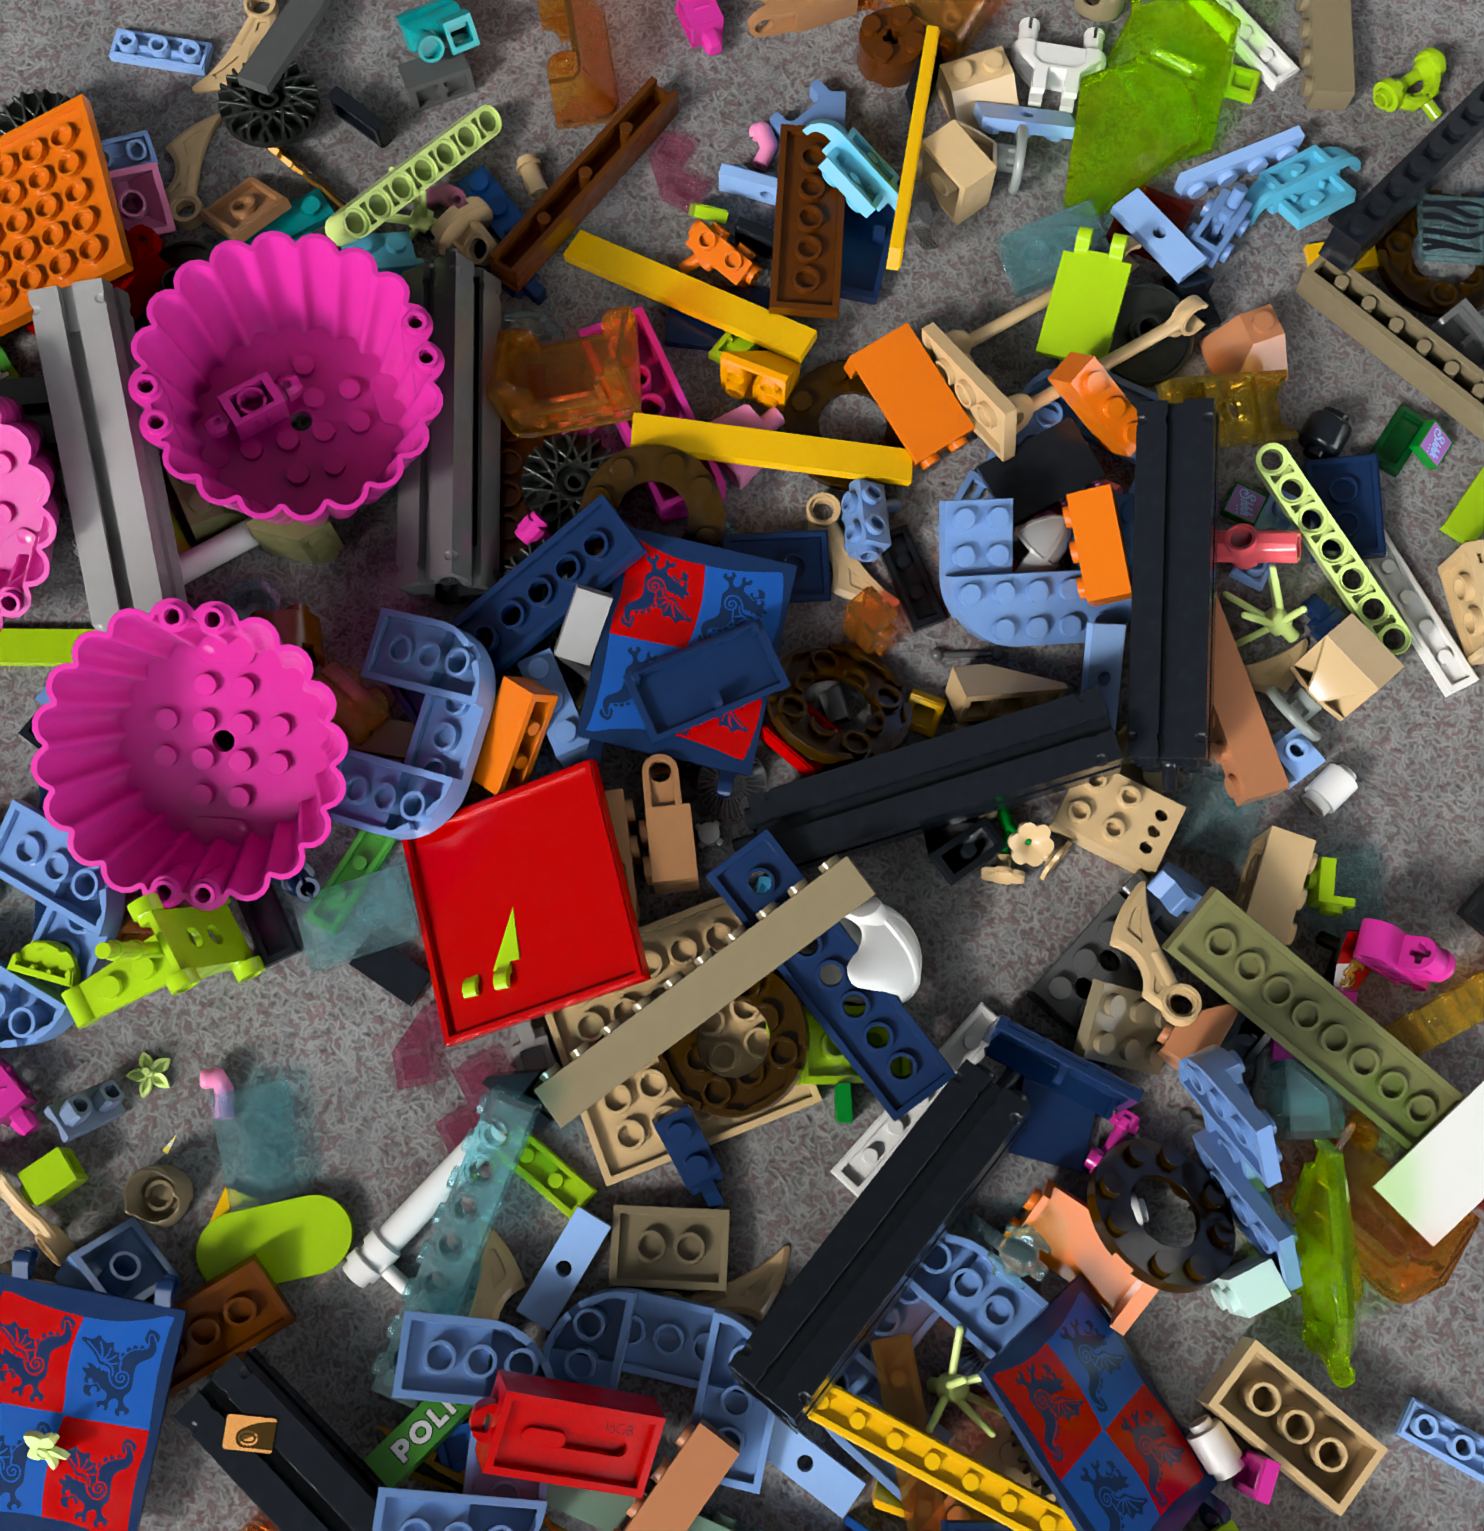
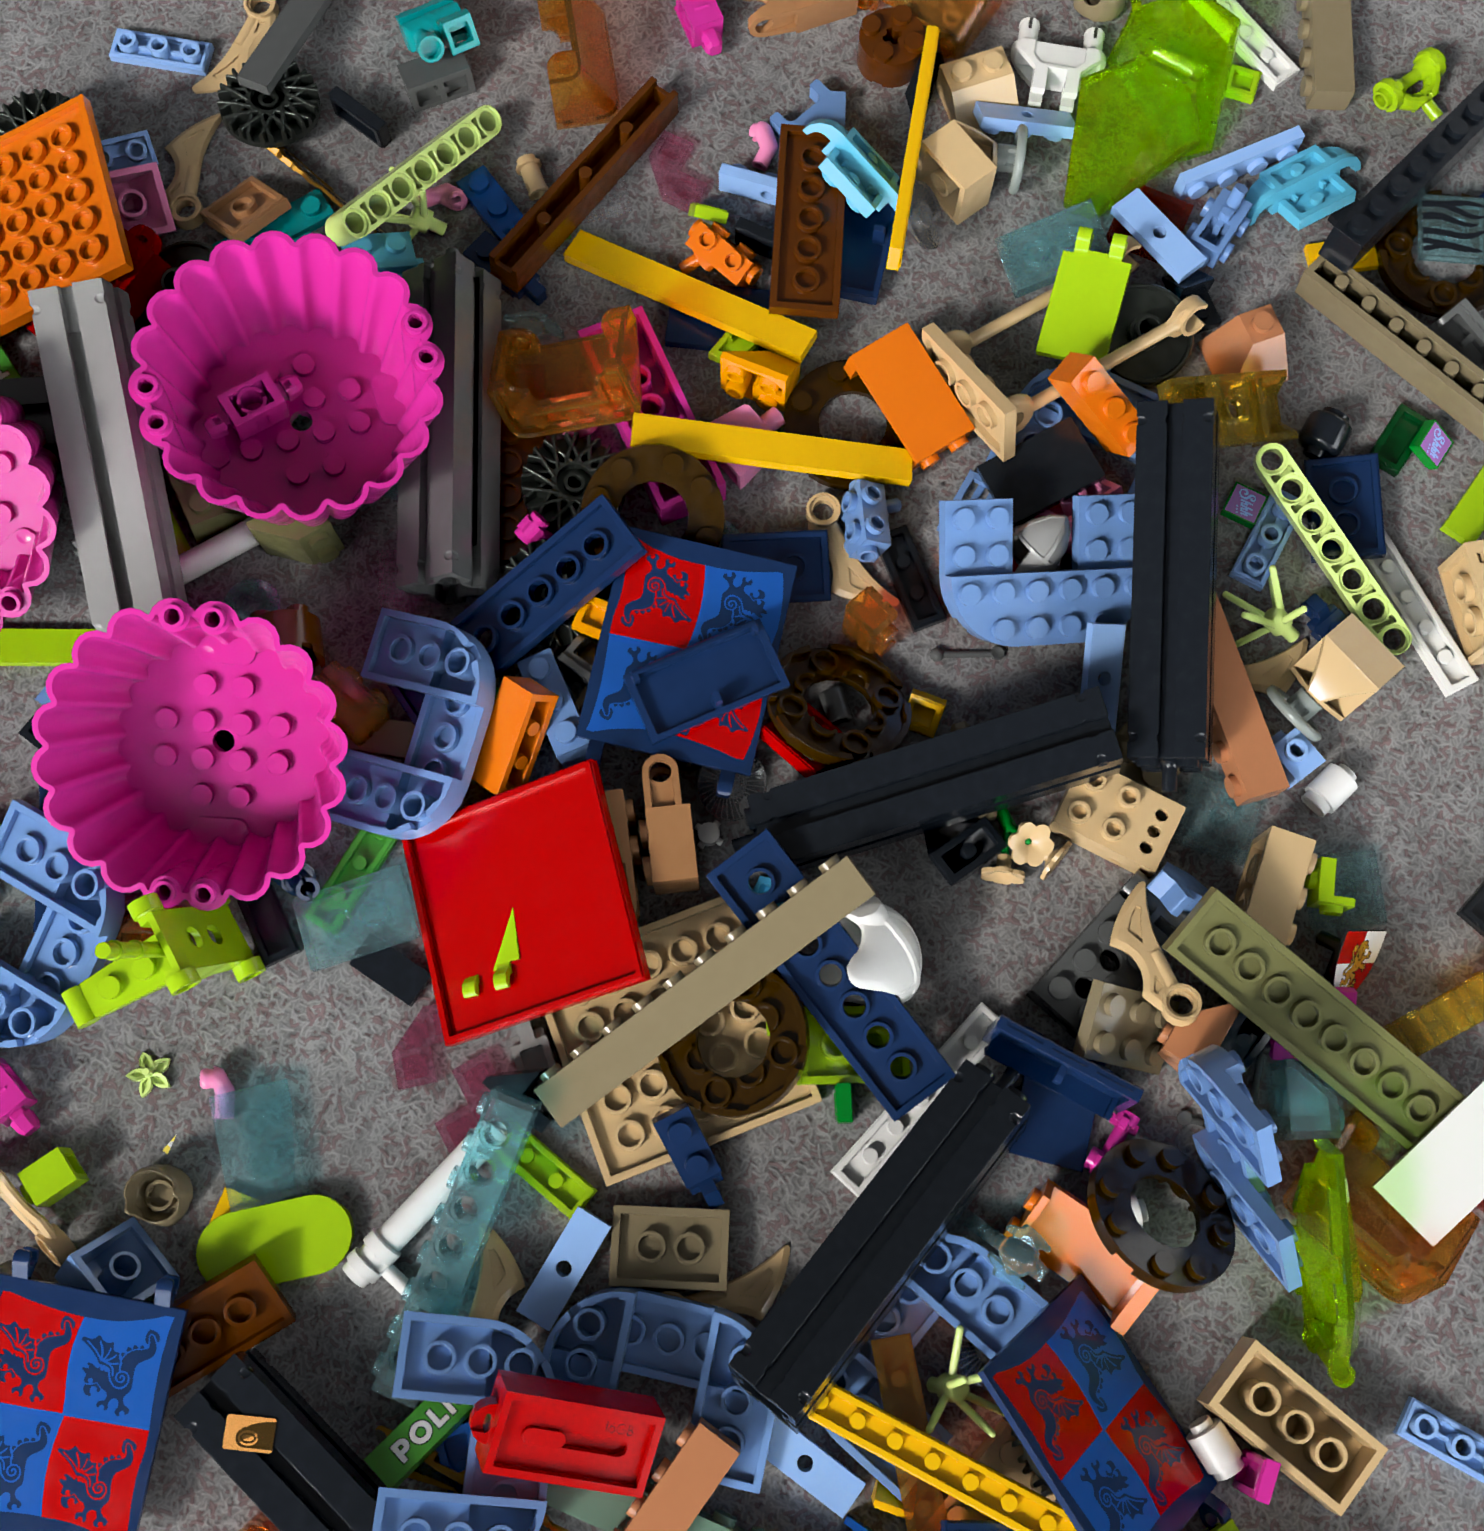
(43, 1447): yellowish green plant -> none
(47, 961): lime tile -> none
(87, 1110): sand blue hips -> none
(464, 228): tan tile -> none
(583, 624): light grey tile -> none
(991, 691): tan slope -> none
(1098, 545): orange brick -> none
(1250, 1287): light aqua brick -> none
(1261, 547): coral piece -> none
(1402, 956): dark pink piece -> none

